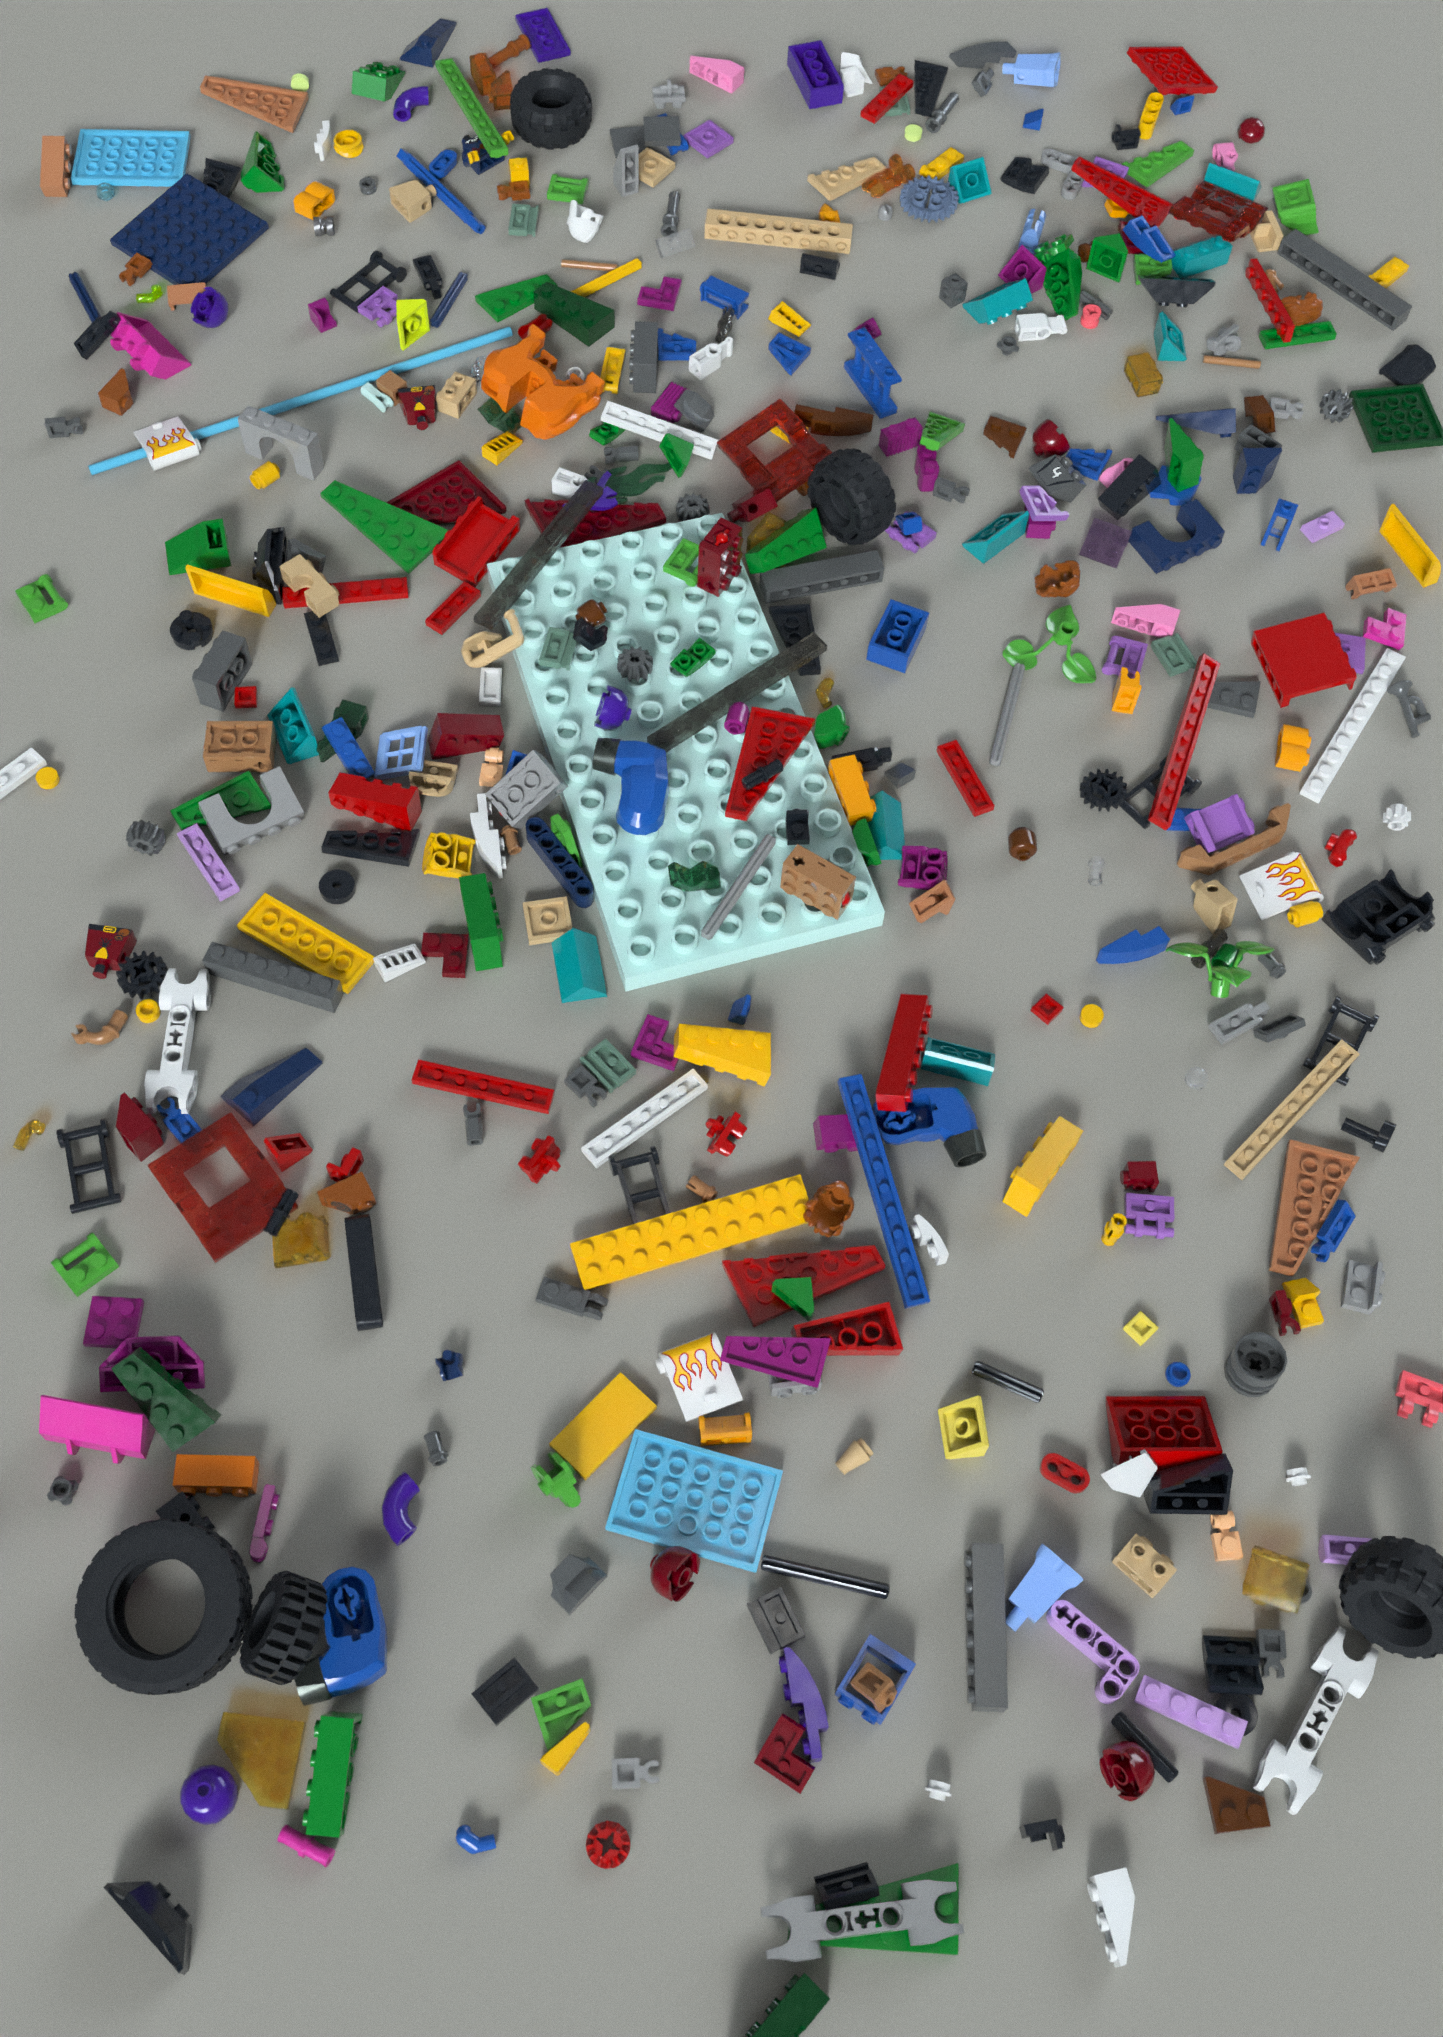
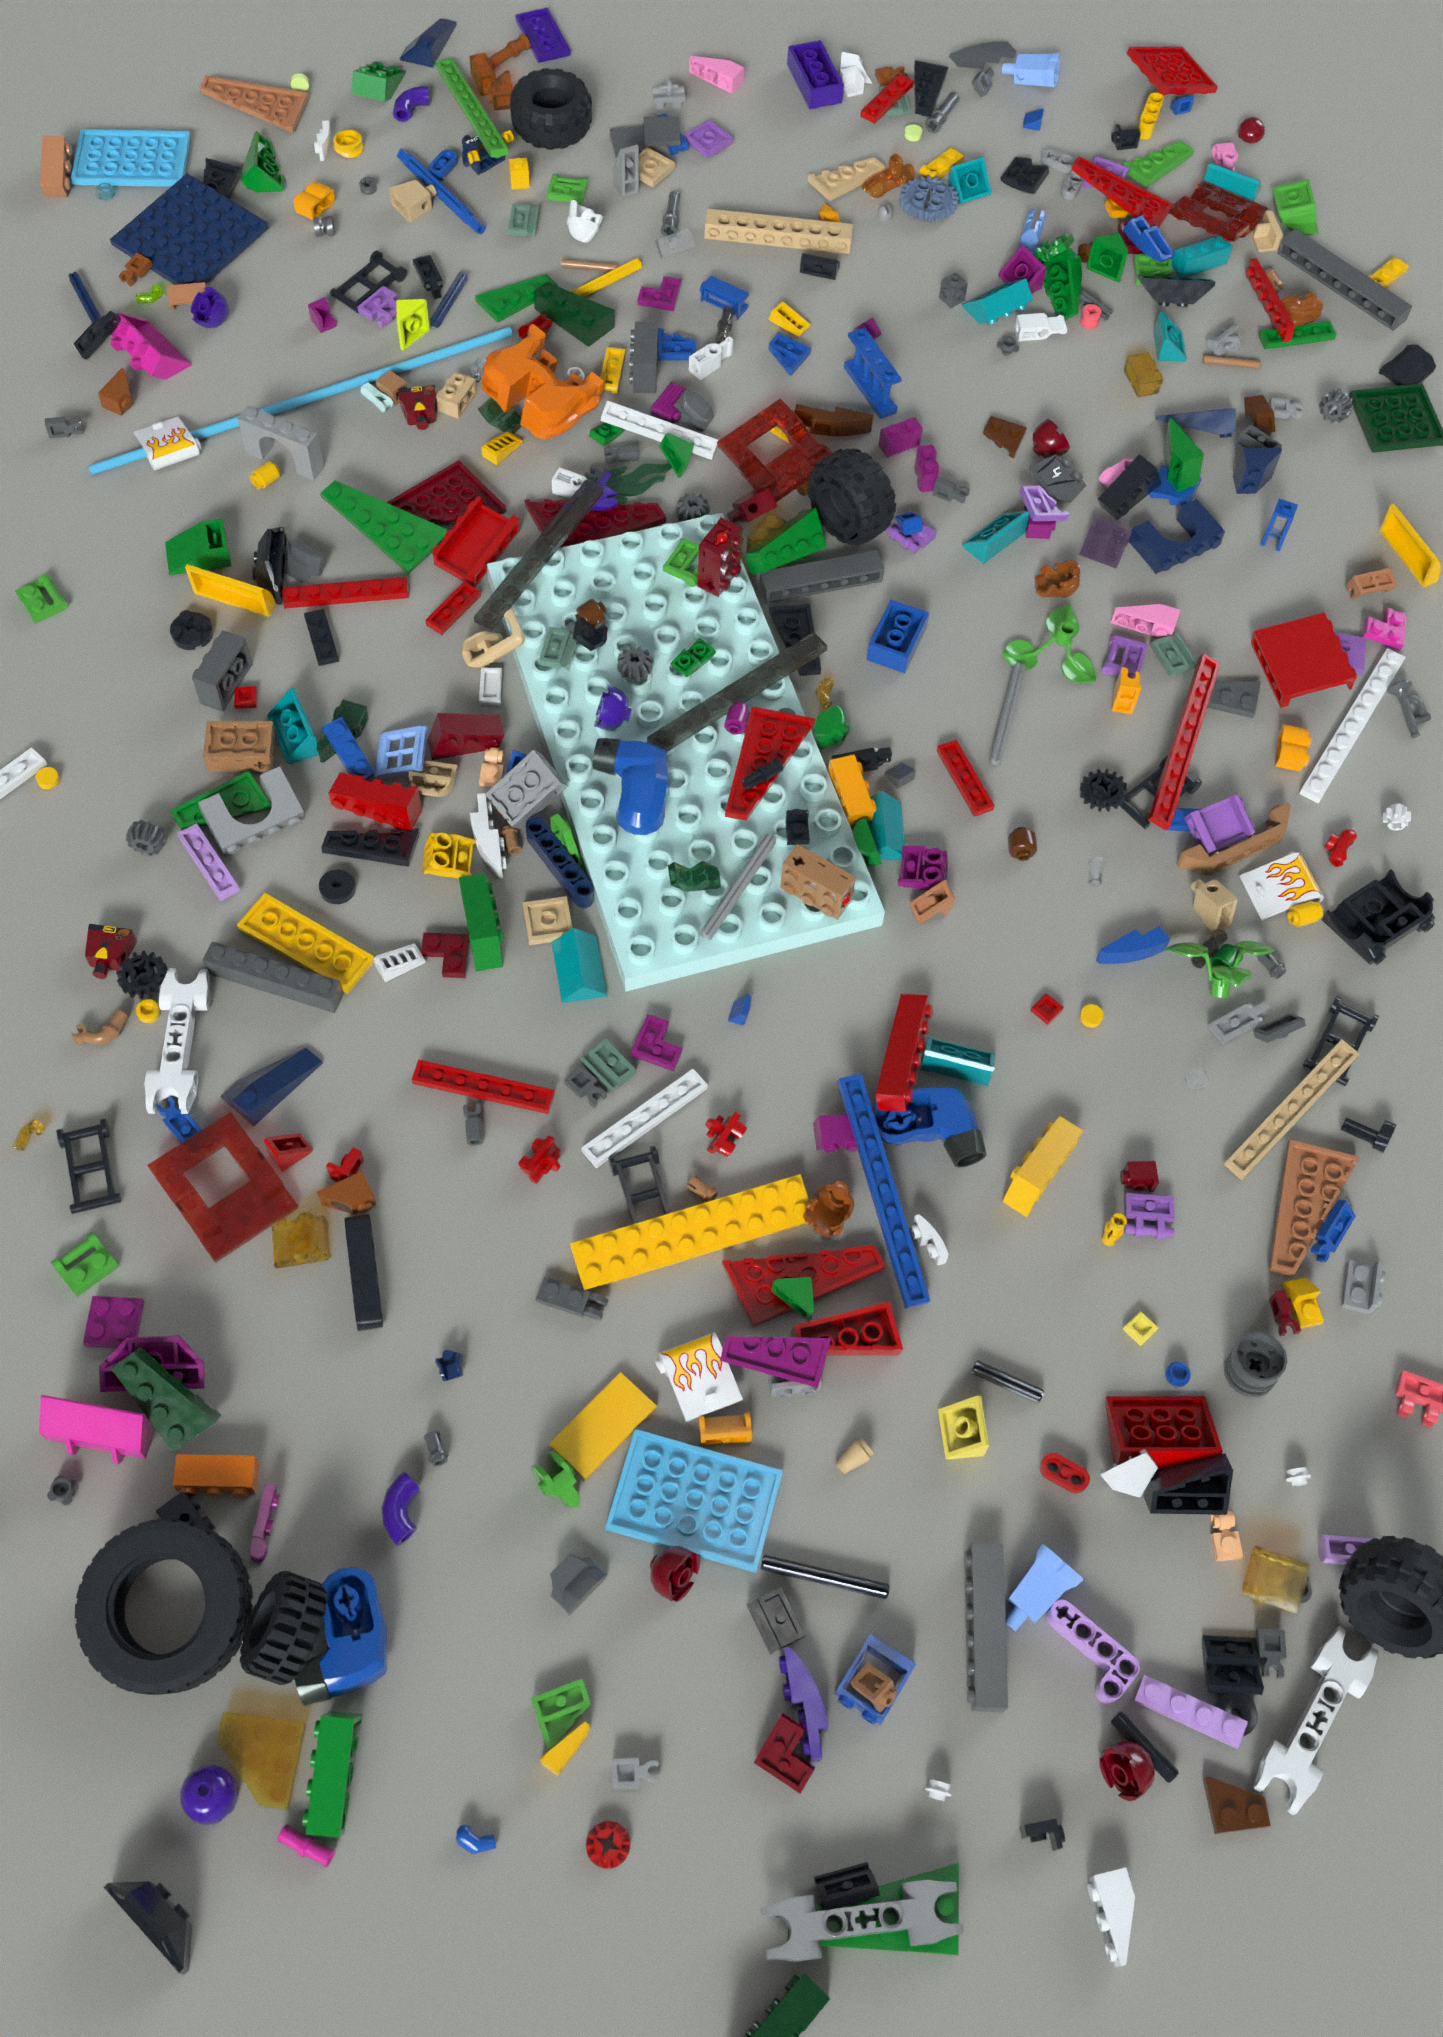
(137, 1128): dark red slope -> none
(281, 1212): black axle -> none
(300, 574): tan arch -> none
(505, 1691): black plate -> none
(516, 190): dark orange plate -> none
(726, 1050): yellow wedge -> none
(940, 431): bright green wing -> none
(1088, 462): blue wing -> none
(1145, 1565): tan brick -> none
(1322, 526): lavender plate -> none

